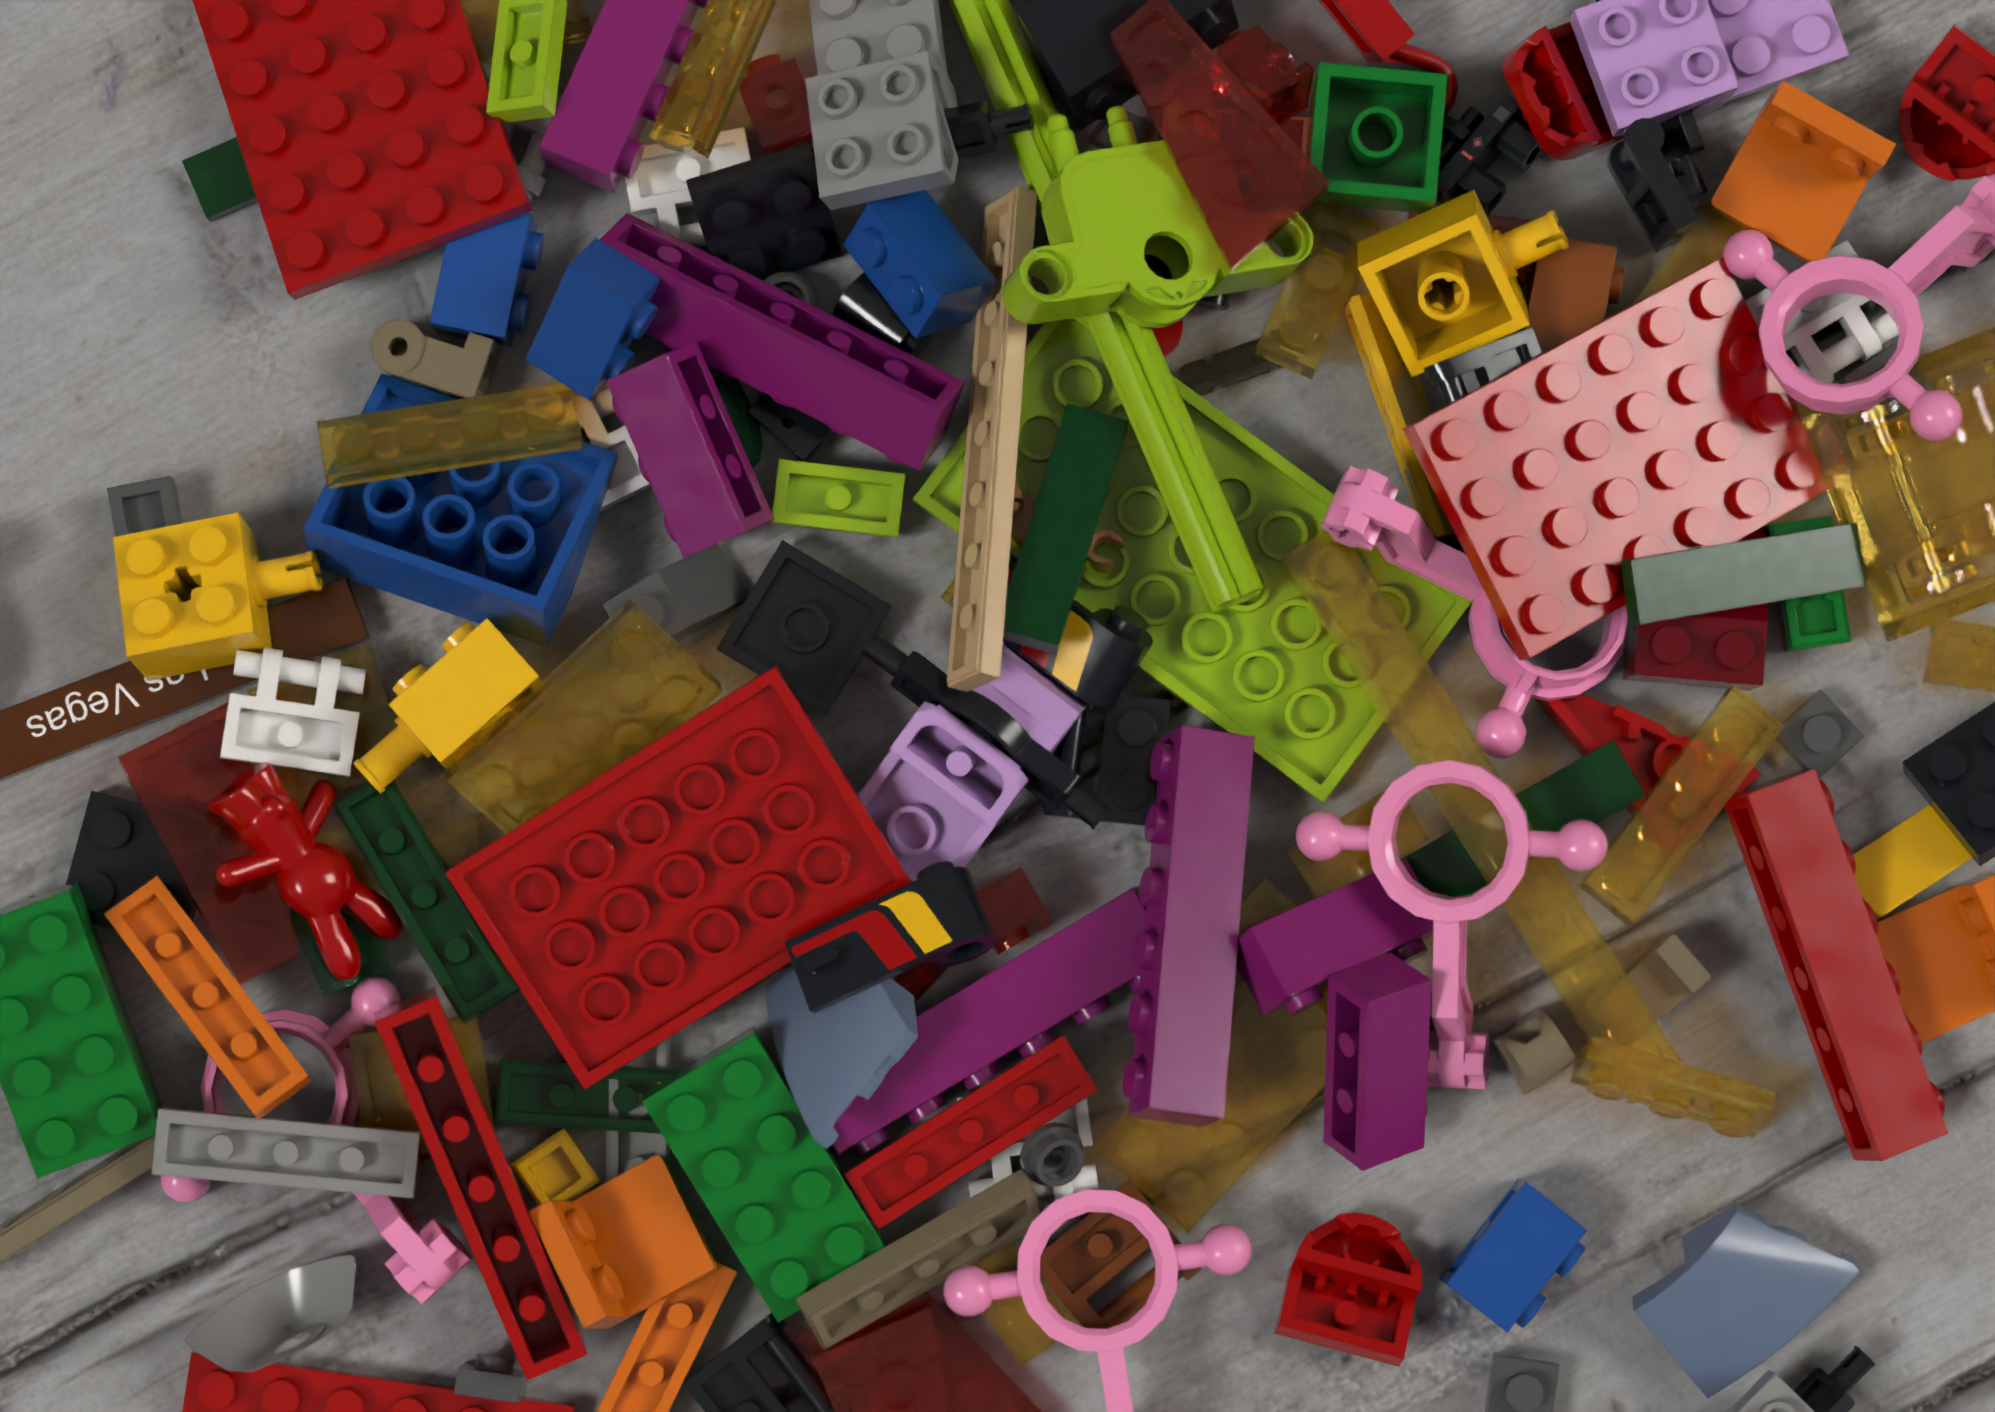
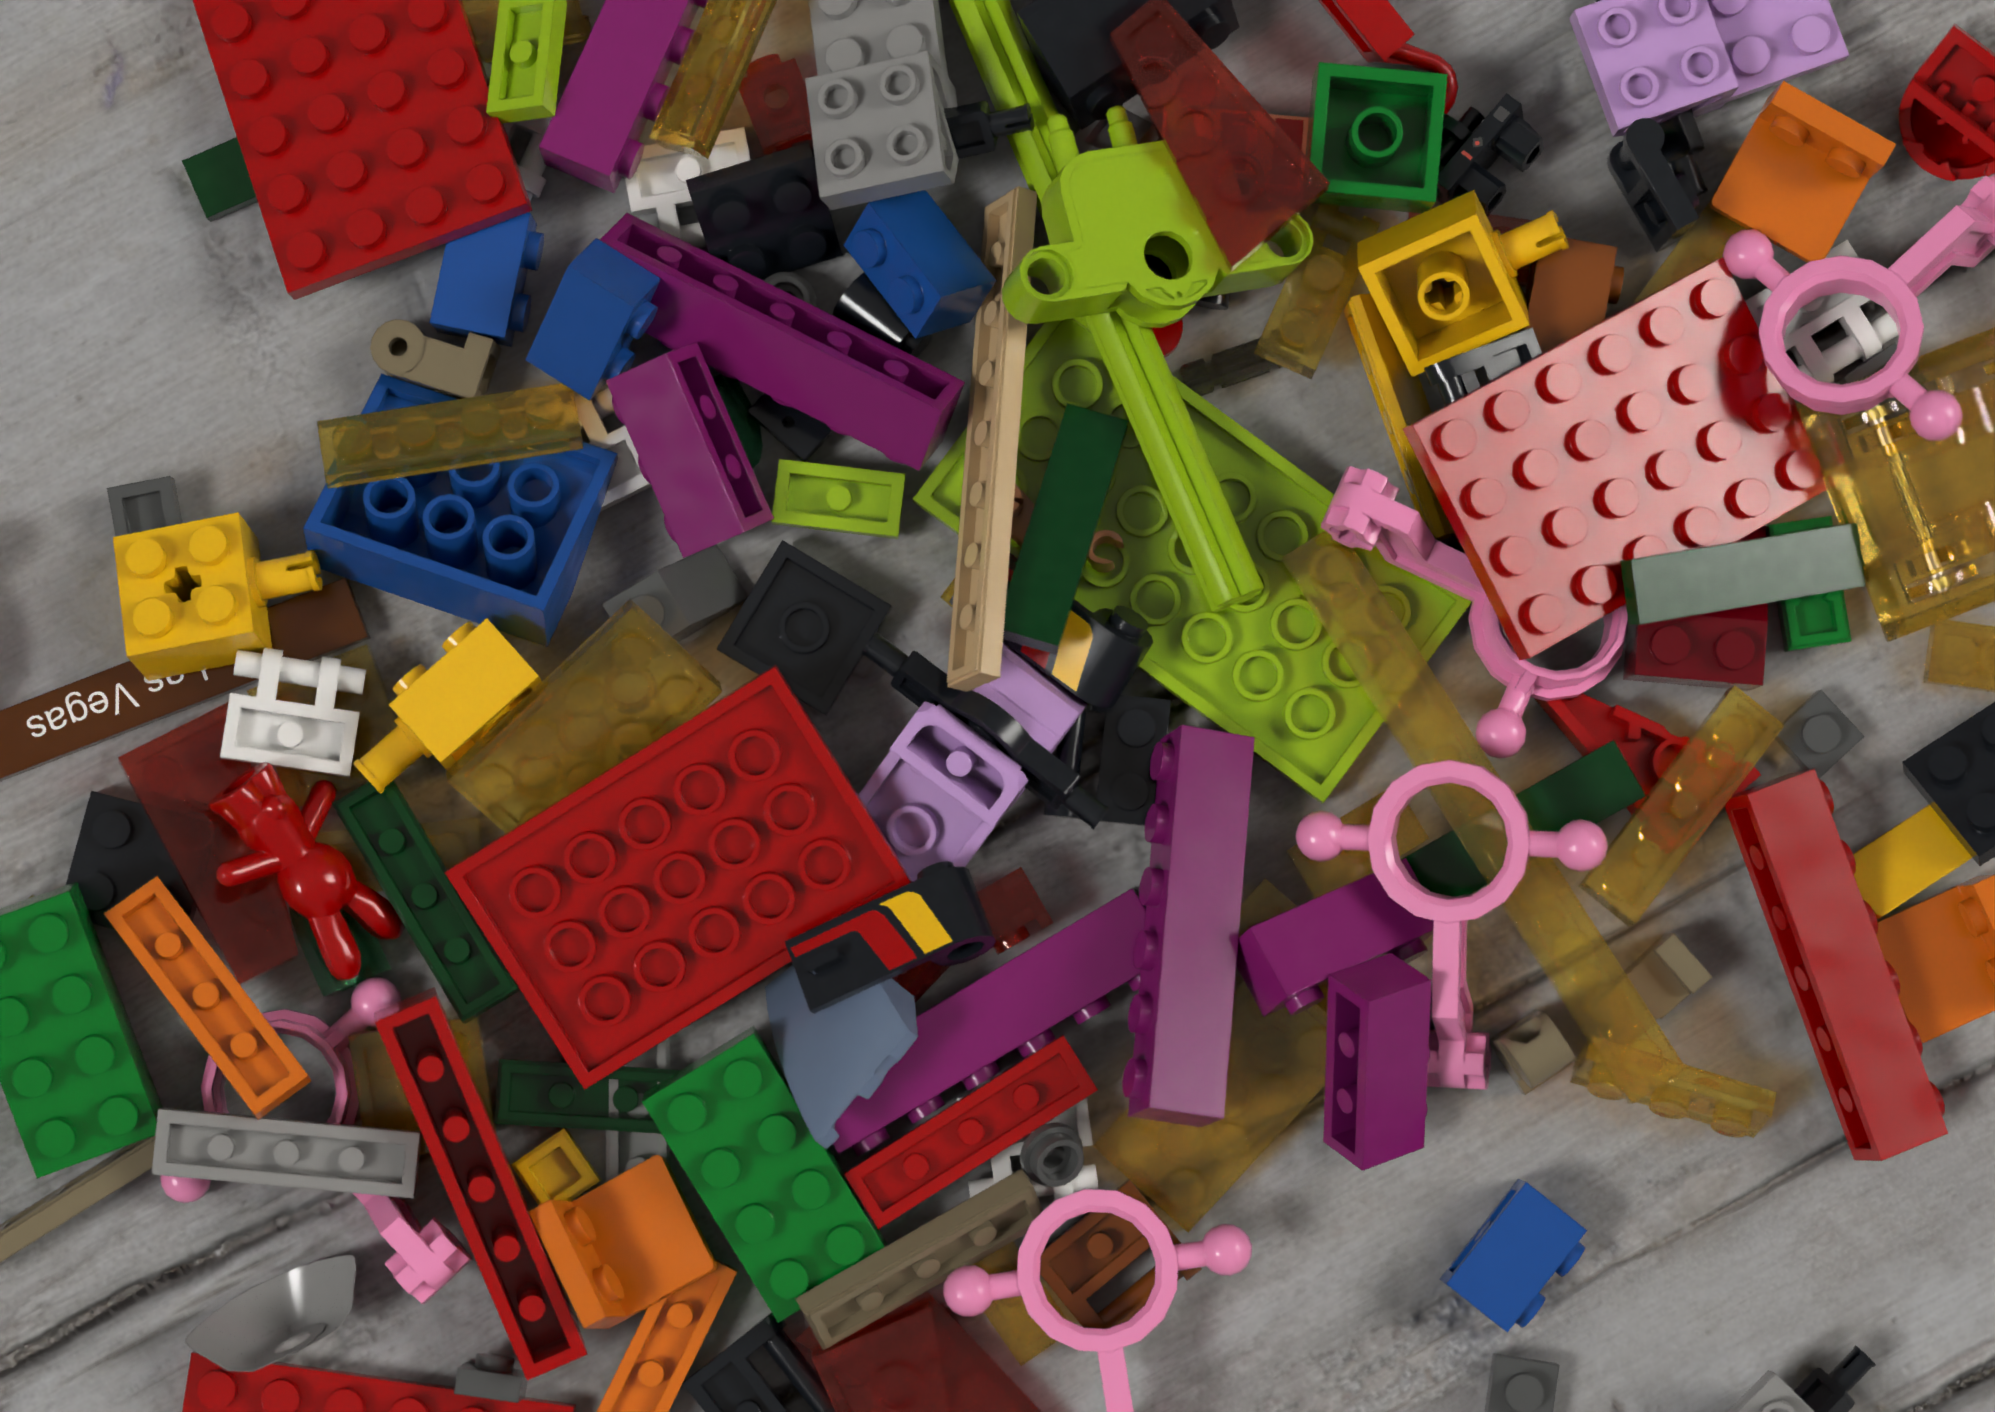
(1268, 72): clear red brick -> none
(1352, 1289): red slope -> none
(1557, 93): red slope -> none
(1740, 1296): sand blue slope -> none

